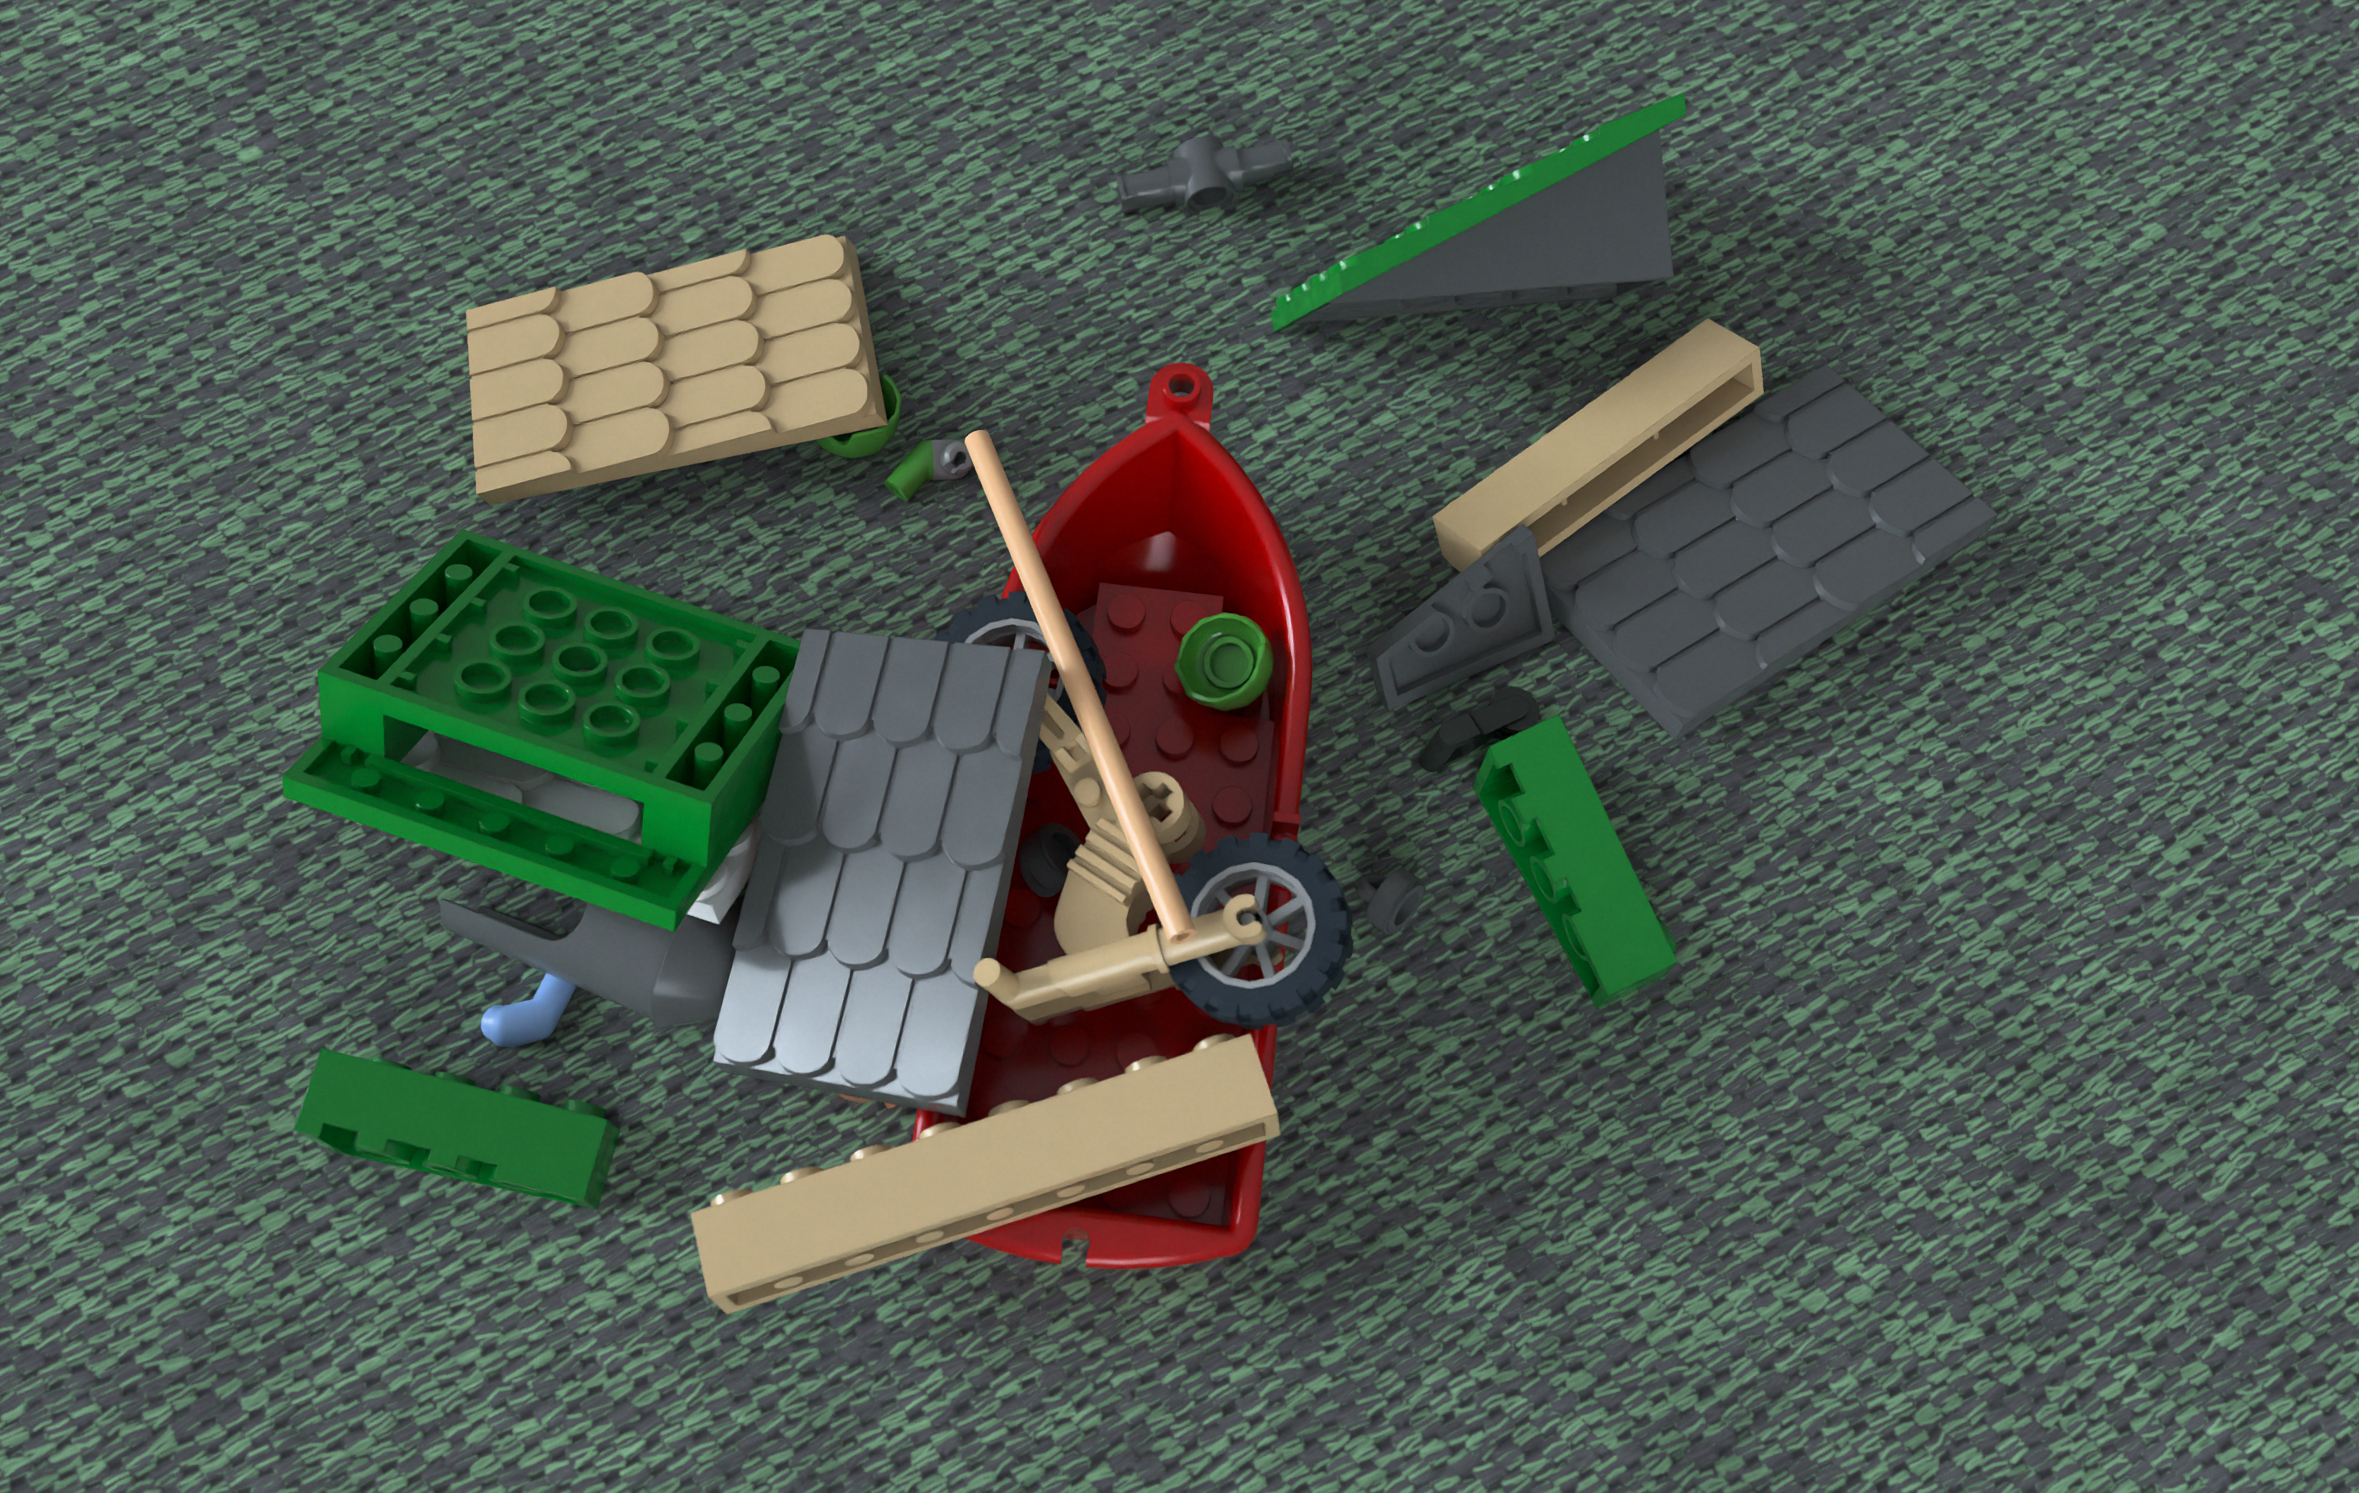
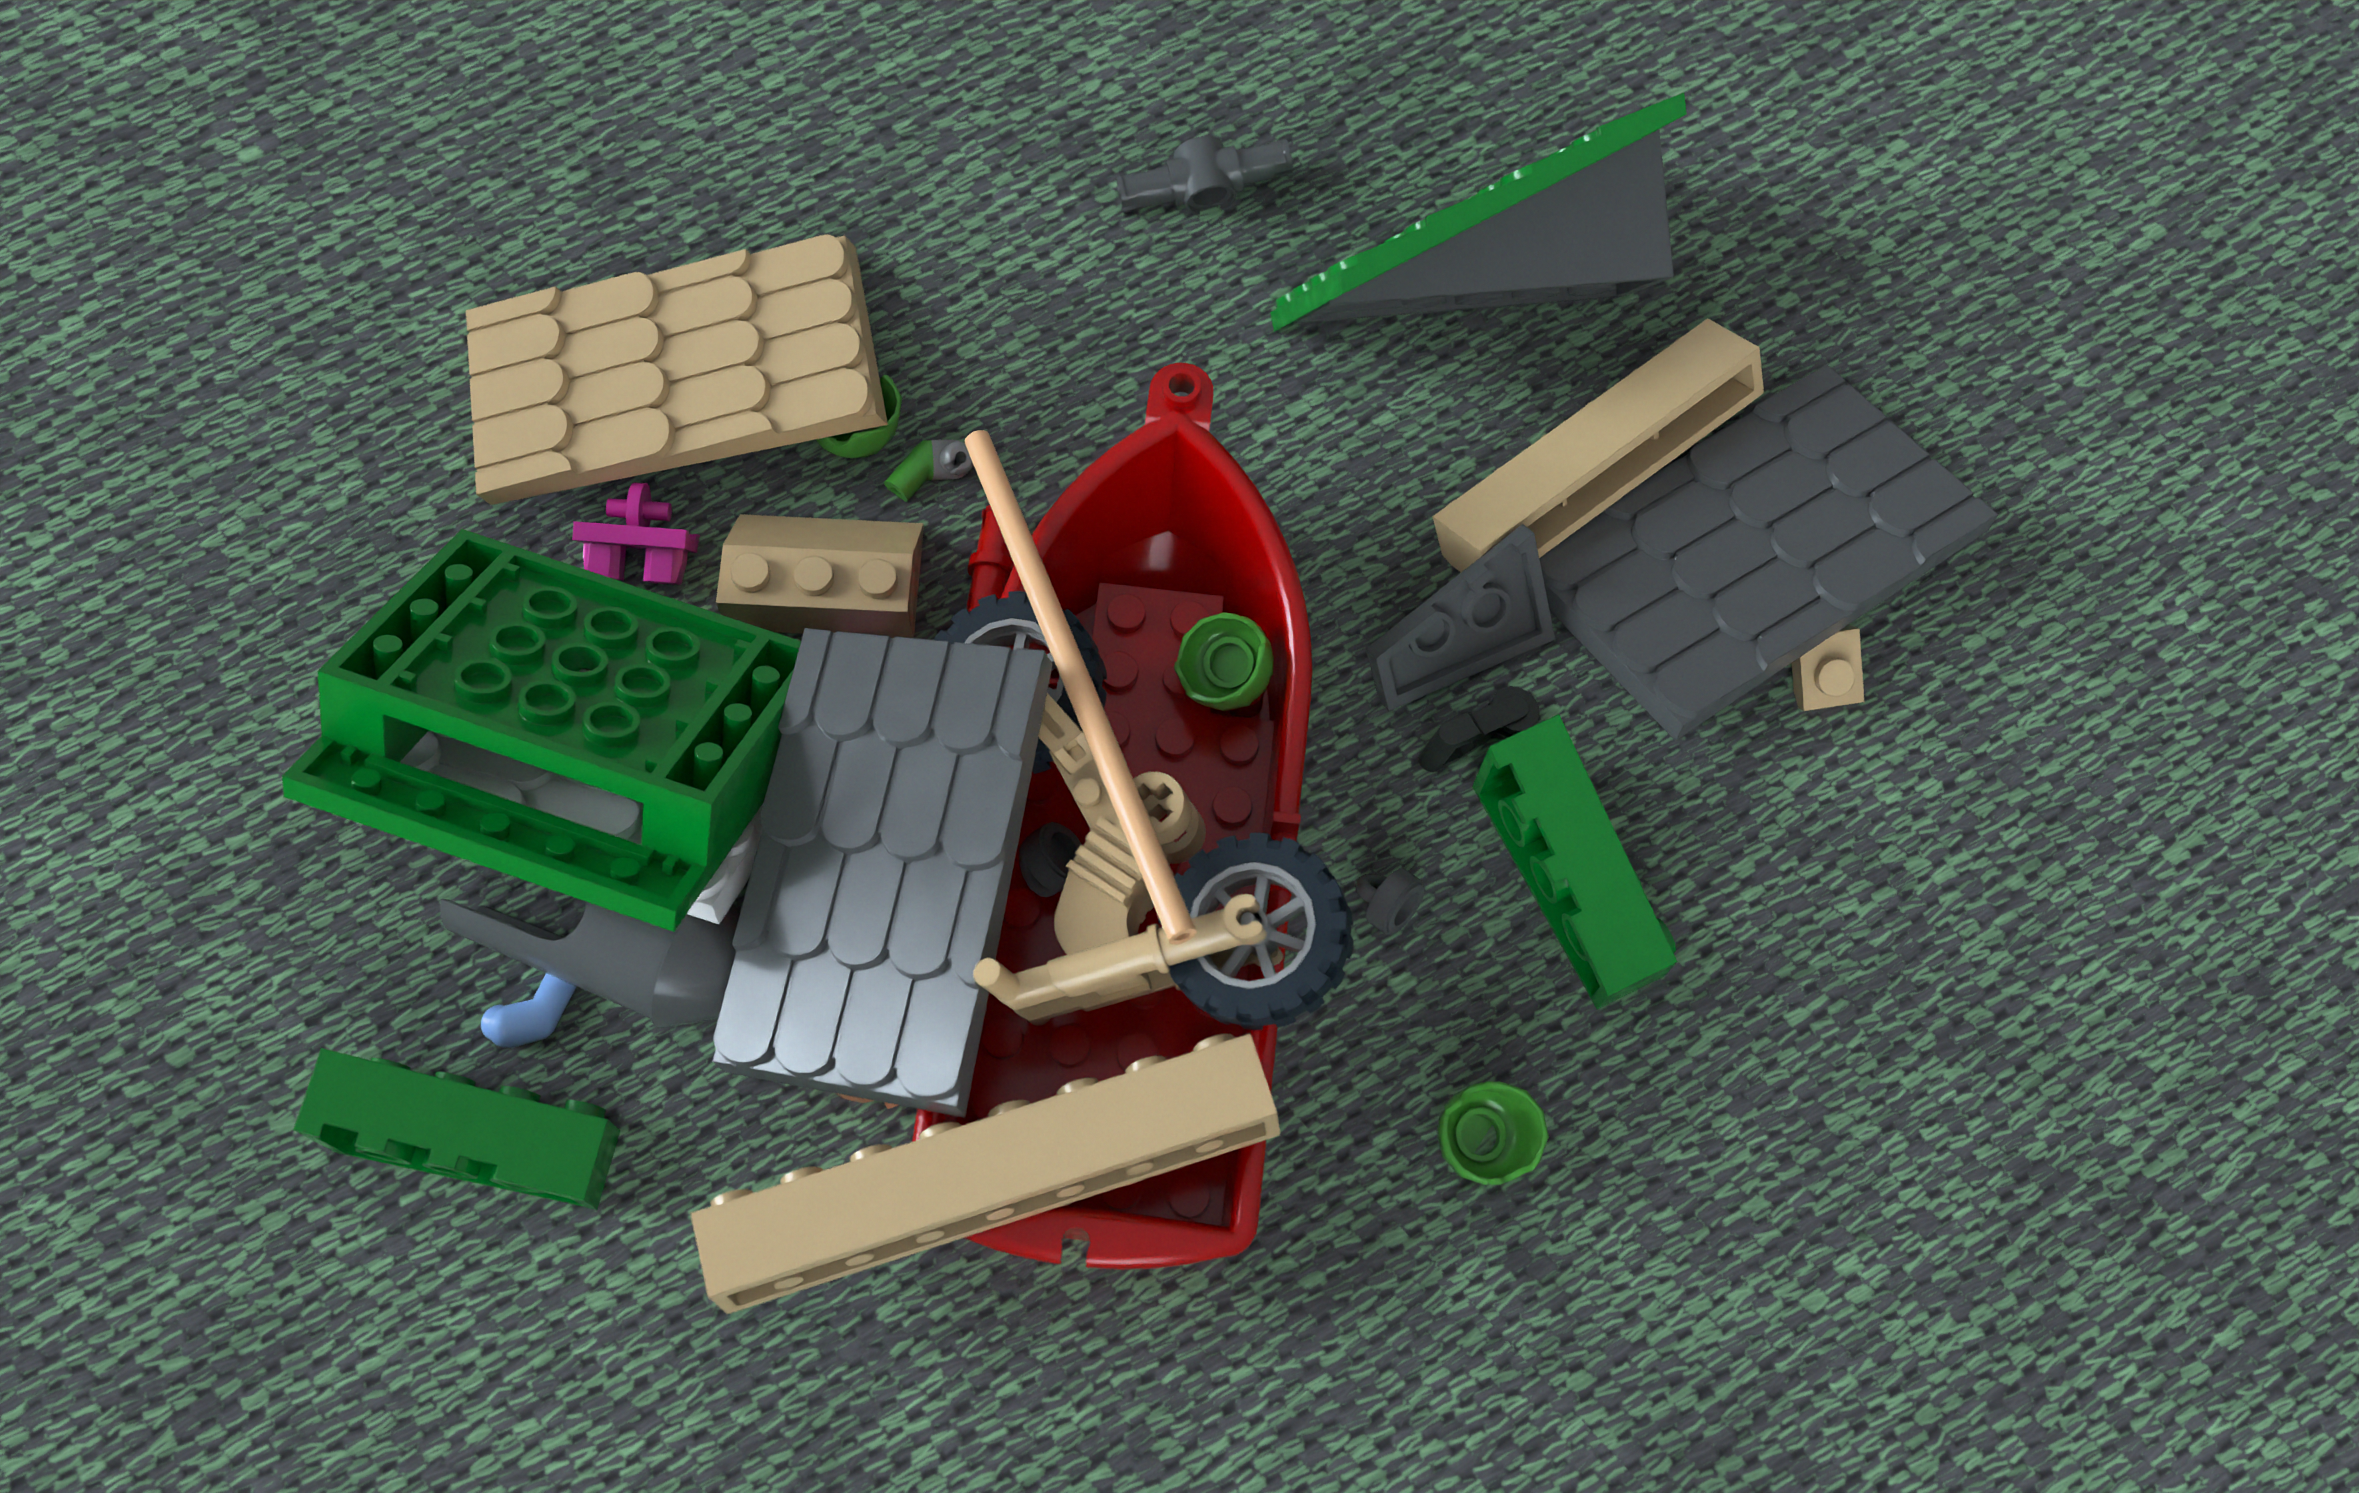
(607, 543): none -> dark pink hips
(821, 574): none -> tan slope
(991, 562): none -> red pin
(1518, 1128): none -> bright green hair
(1830, 672): none -> tan bracket

